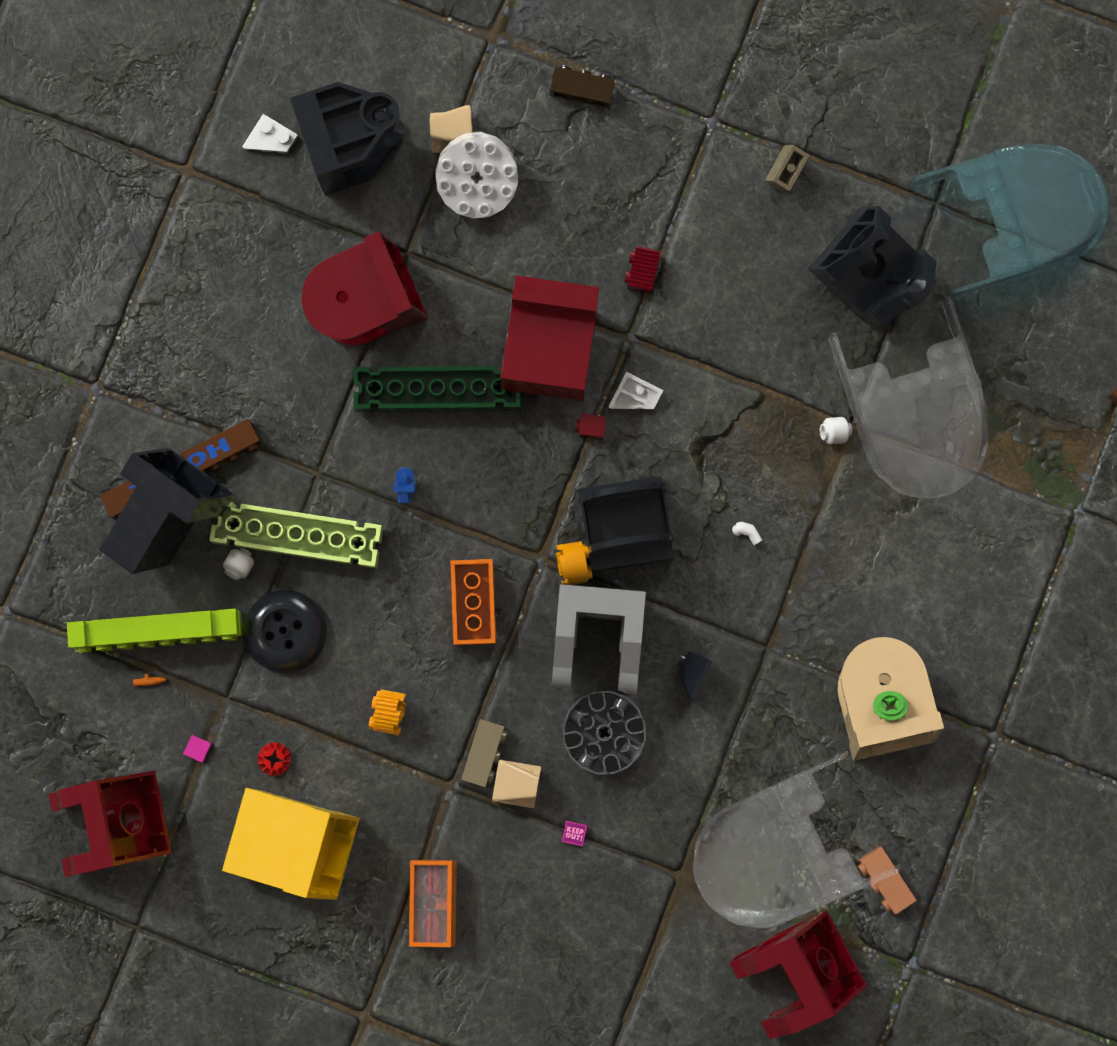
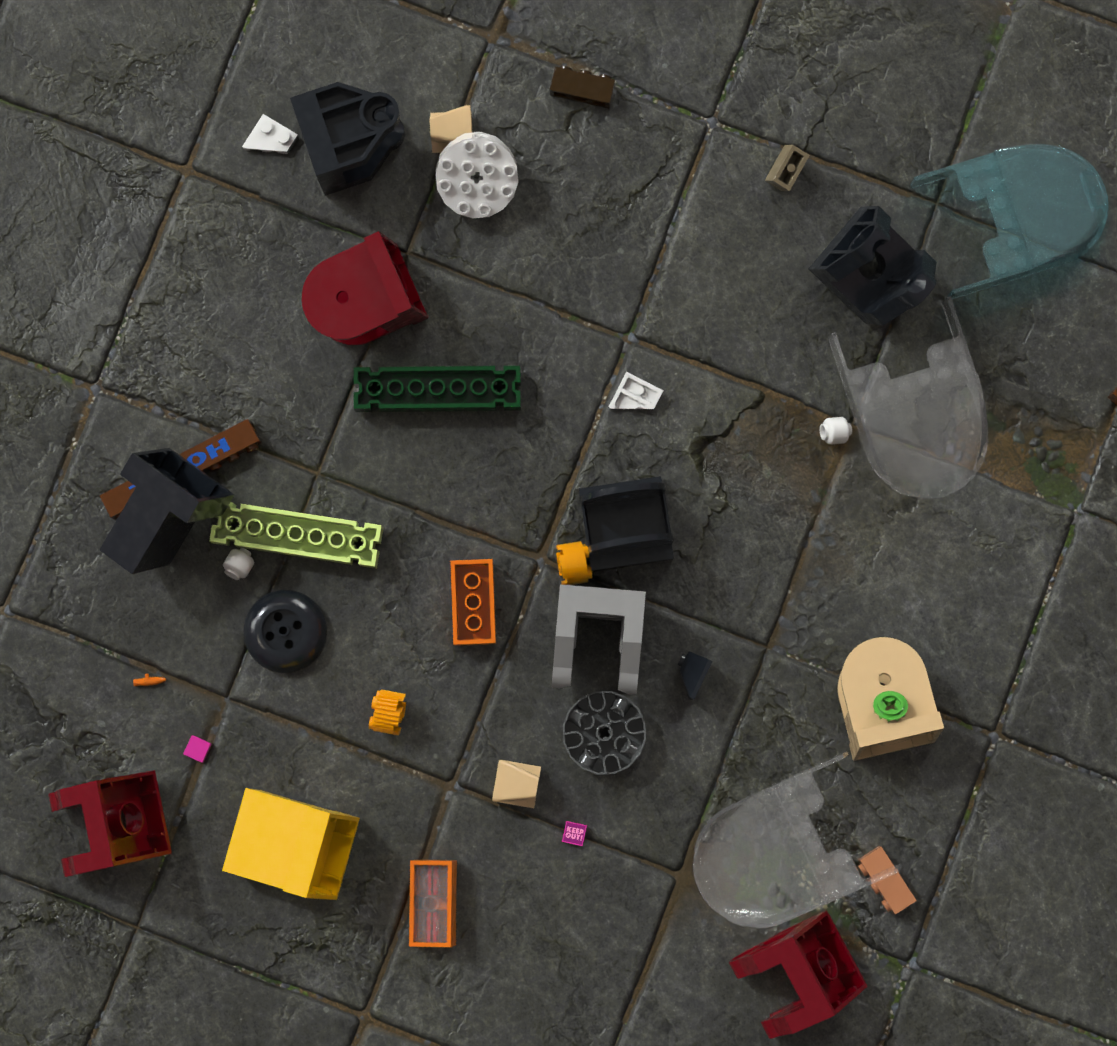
(152, 629): lime brick -> none
(279, 767): red gear -> none
(405, 485): blue hips -> none
(484, 753): dark tan brick -> none
(549, 338): dark red piece -> none
(591, 426): dark red brick -> none
(643, 269): dark red brick -> none
(747, 529): white arm -> none

